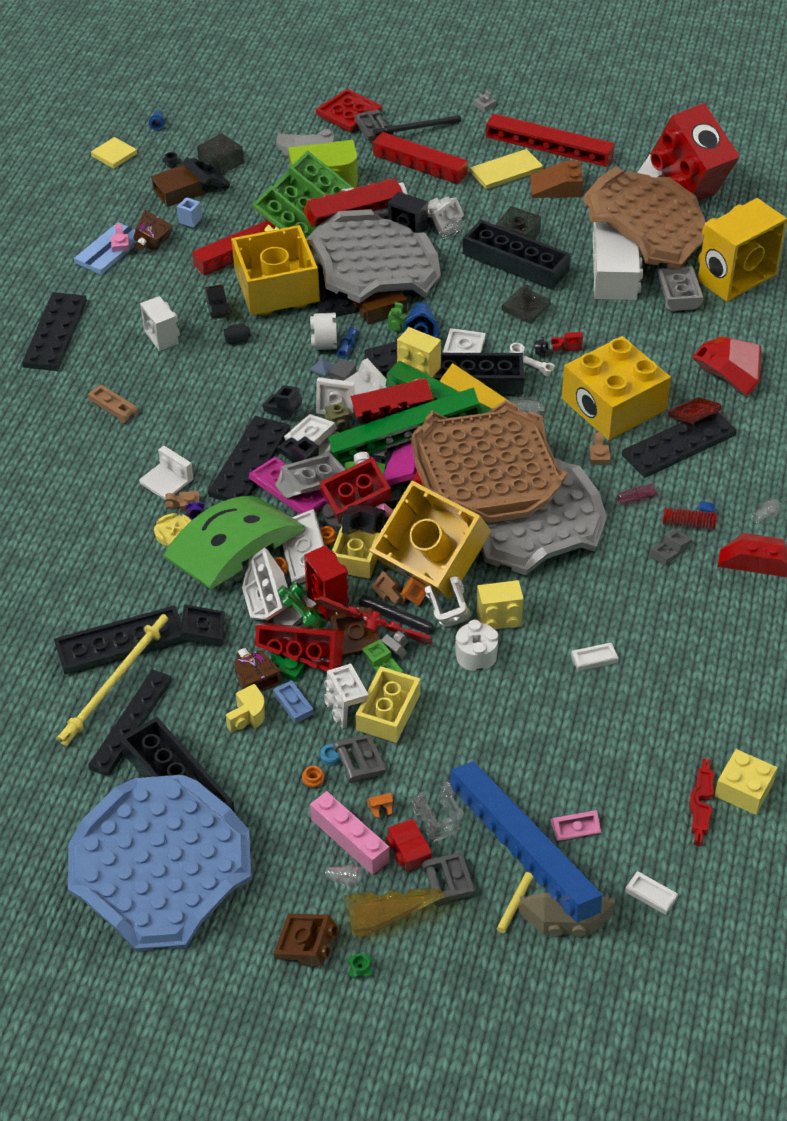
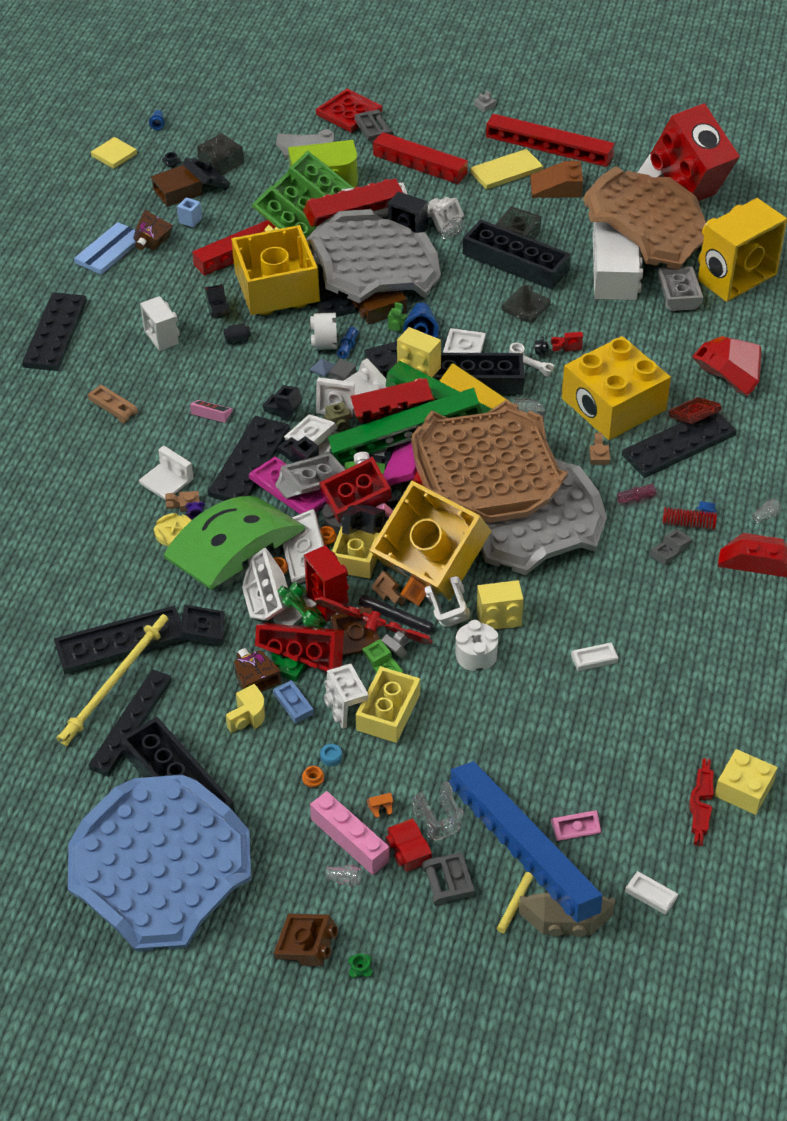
(120, 241): bright pink plate -> none
(210, 410): none -> bright pink slope
(365, 755): dark grey plate -> none
(371, 912): clear yellow wedge -> none
(389, 129): black bar -> none

